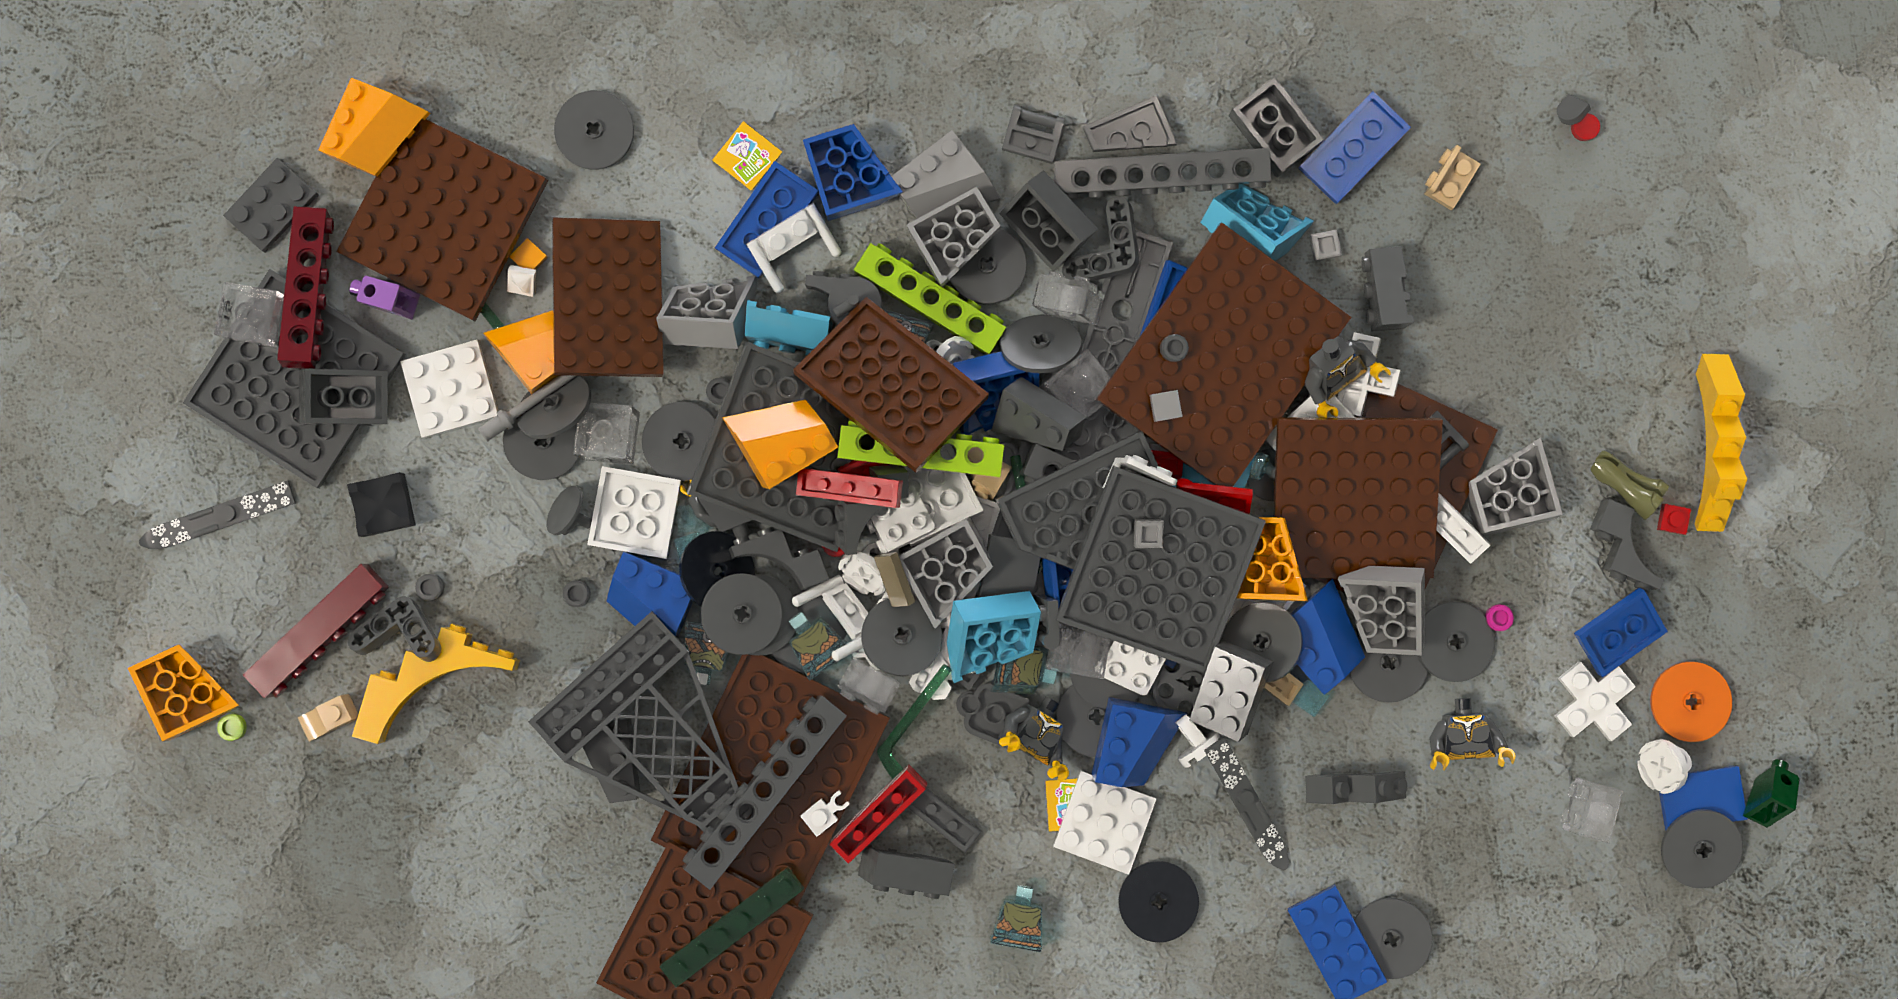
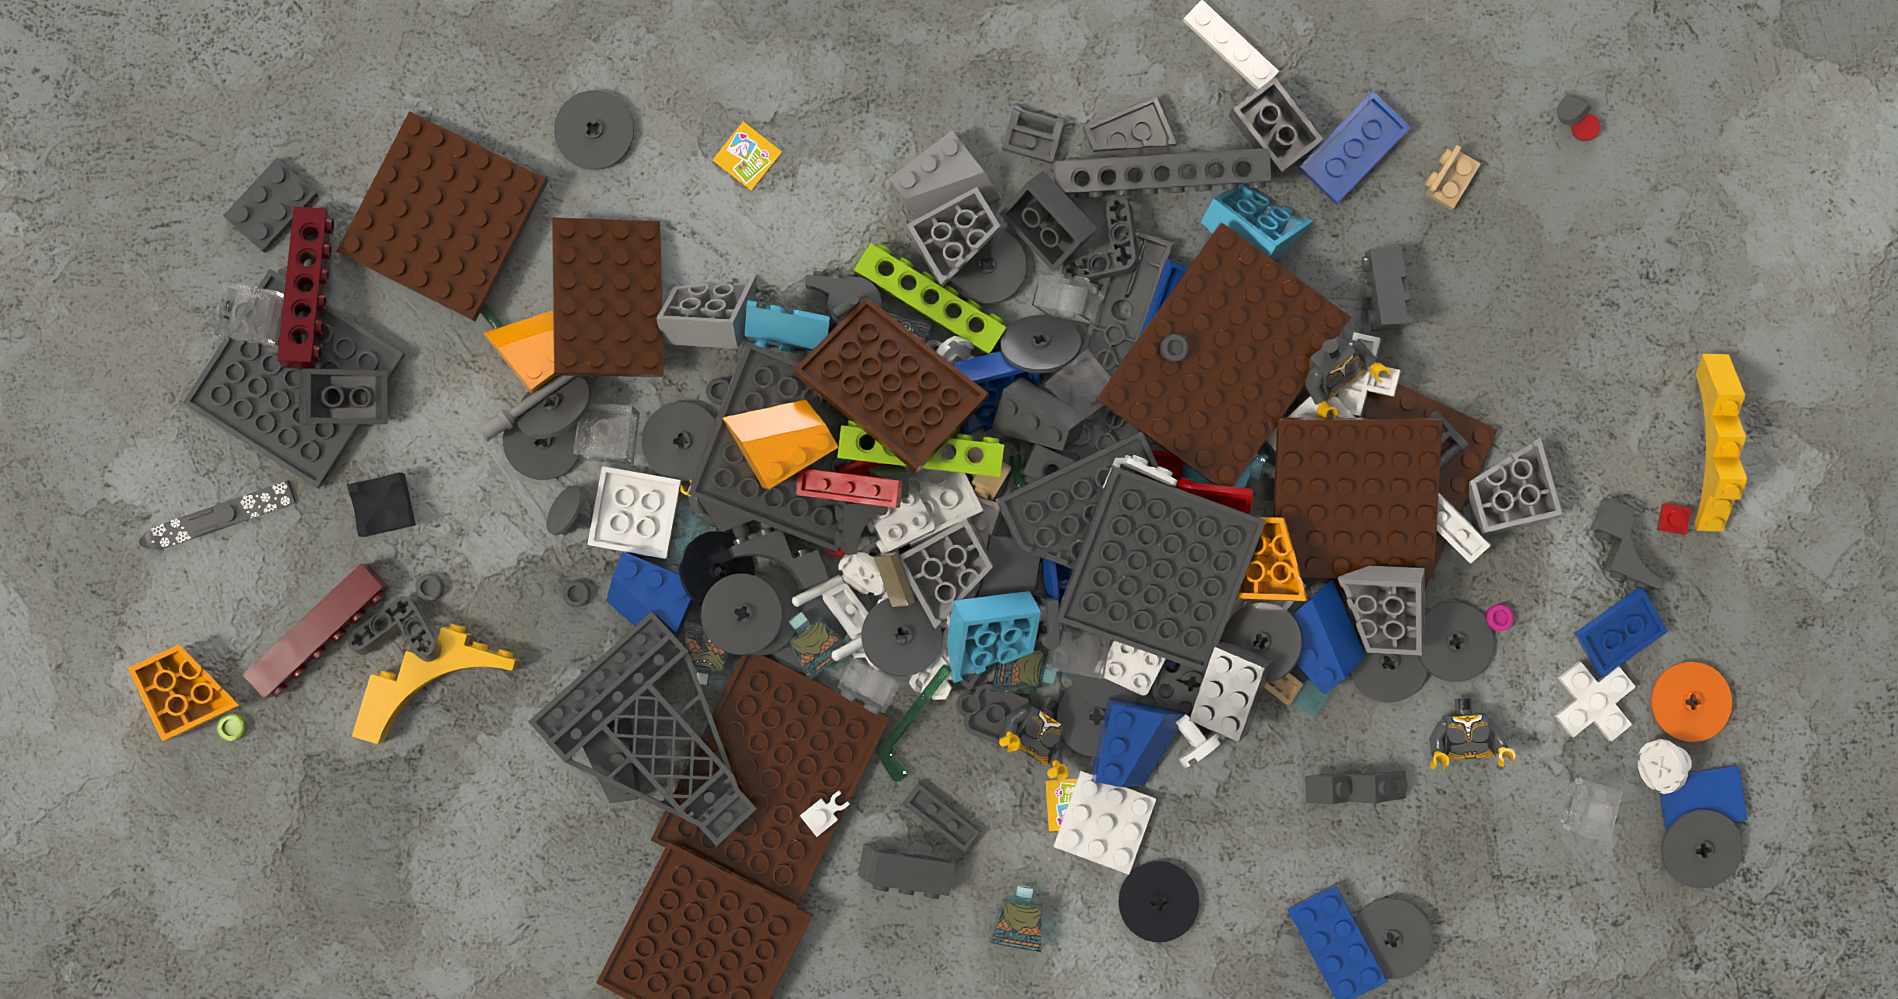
(328, 717): tan arch -> none
(369, 127): light orange wedge -> none
(385, 296): medium lavender torso -> none
(450, 388): white plate -> none
(521, 280): white tile -> none
(528, 255): light orange tile -> none
(731, 927): clear green plate -> none
(772, 201): blue plate -> none
(788, 235): white plate -> none
(830, 719): dark grey brick -> none
(848, 172): blue wedge -> none
(878, 813): red brick -> none
(1148, 533): light grey tile -> none
(1165, 405): light grey tile -> none
(1230, 45): none -> white plate
(1247, 803): dark grey piece -> none
(1325, 245): light grey tile -> none
(1637, 490): olive piece -> none
(1772, 795): dark green torso -> none

